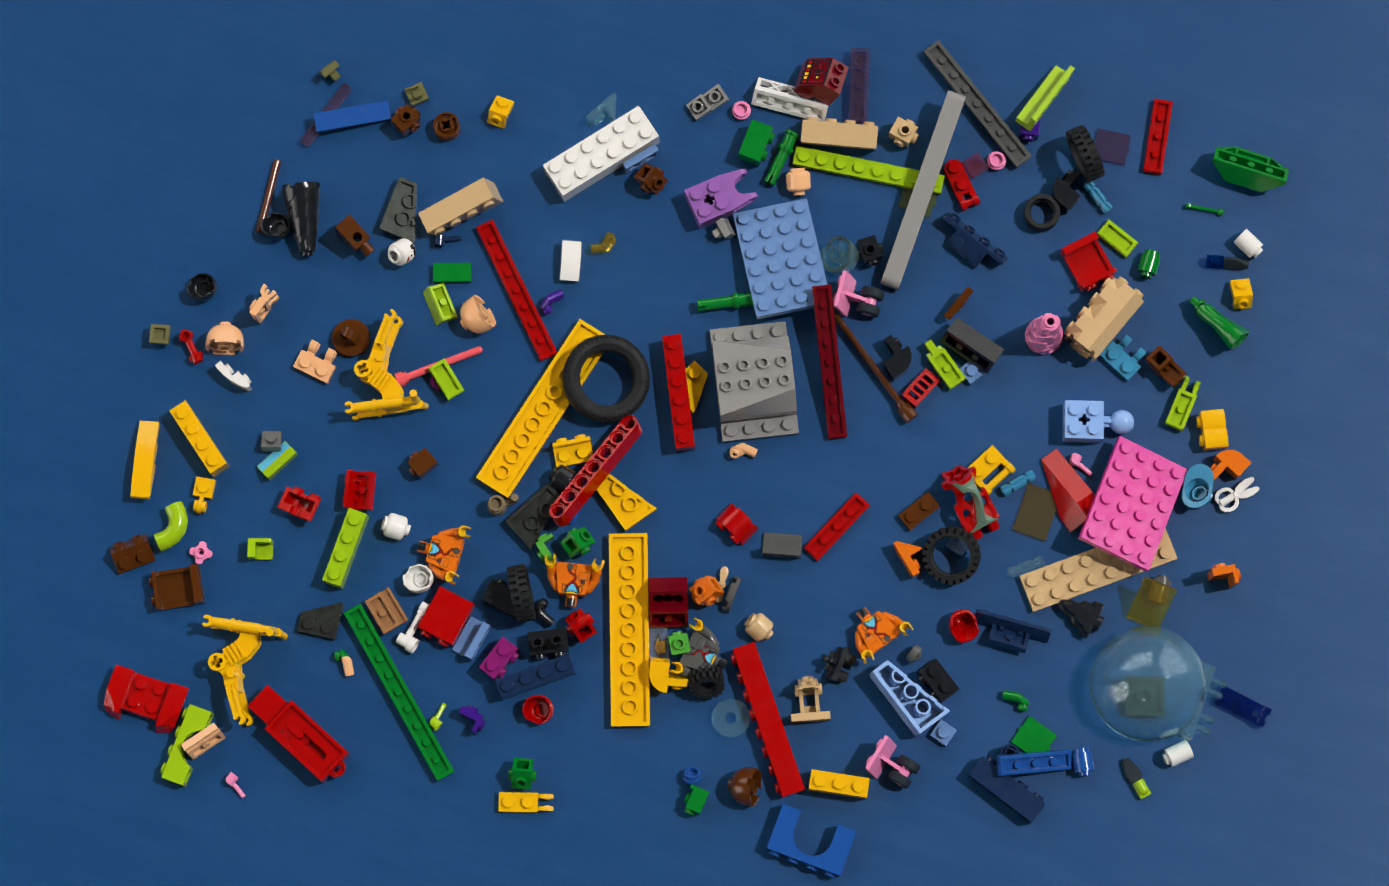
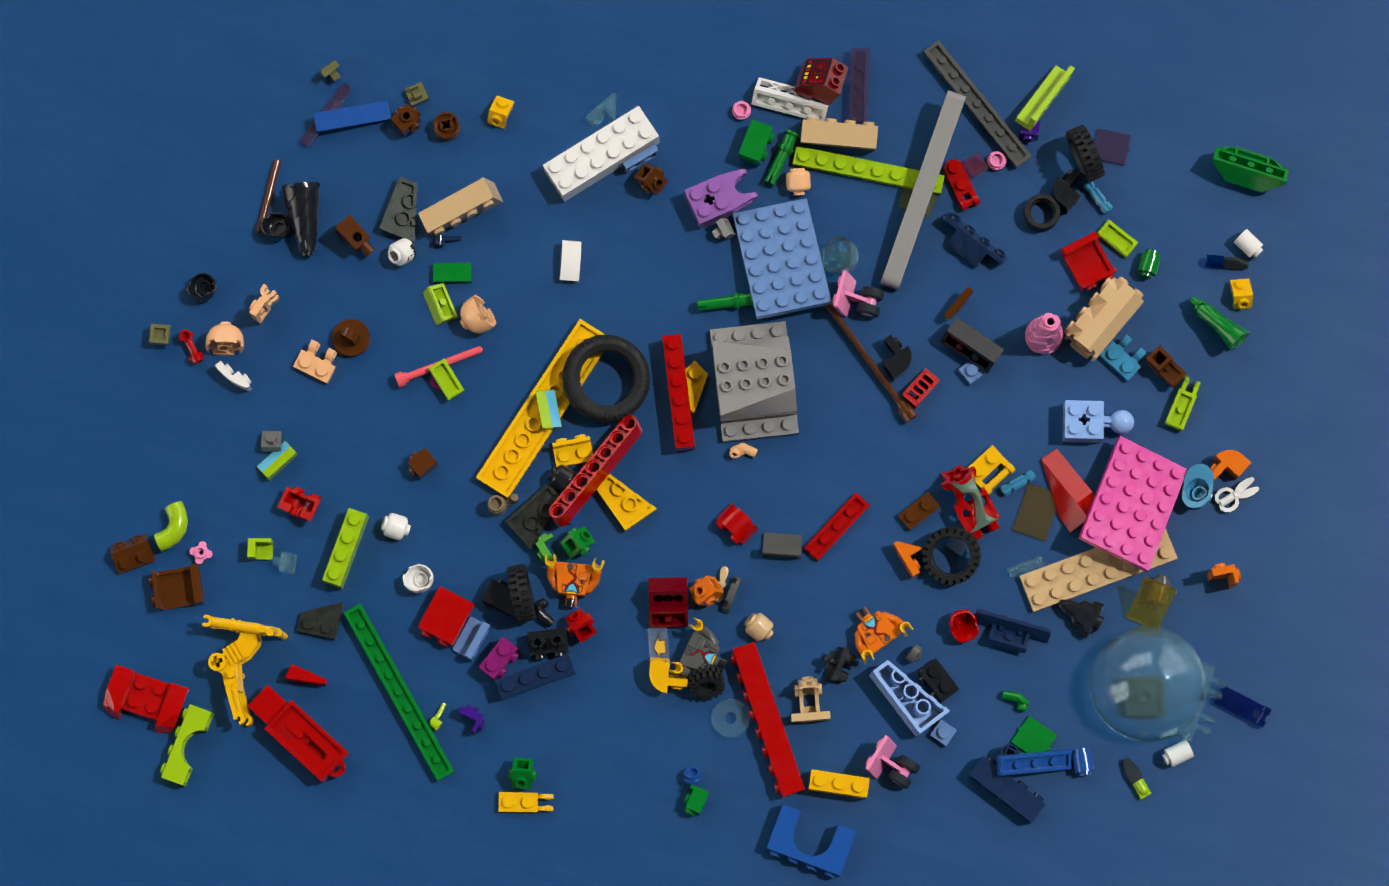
(144, 460): yellow slope -> none
(199, 438): yellow brick -> none
(203, 741): light nougat plate -> none
(204, 489): yellow plate -> none
(231, 780): bright pink hand -> none
(286, 563): none -> clear light blue tile
(301, 675): none -> red slope
(346, 661): light nougat arm -> none
(359, 490): red bracket -> none
(375, 371): yellow piece -> none
(386, 610): medium nougat plate -> none
(407, 640): white brick -> none
(445, 552): orange torso -> none
(516, 290): red tile -> none
(538, 709): red hair -> none
(548, 409): none -> slope
(549, 299): dark purple arm -> none
(606, 245): clear yellow arm -> none
(629, 630): yellow plate -> none
(679, 643): bright green bracket -> none
(708, 102): light grey slope -> none
(745, 786): reddish brown cylinder -> none
(829, 361): dark red tile -> none
(869, 244): black brick -> none
(903, 132): tan brick -> none
(944, 365): lime hinge -> none
(1075, 461): bright pink hand -> none
(1157, 136): red tile -> none
(1213, 430): yellow brick -> none
(1220, 211): green hinge -> none

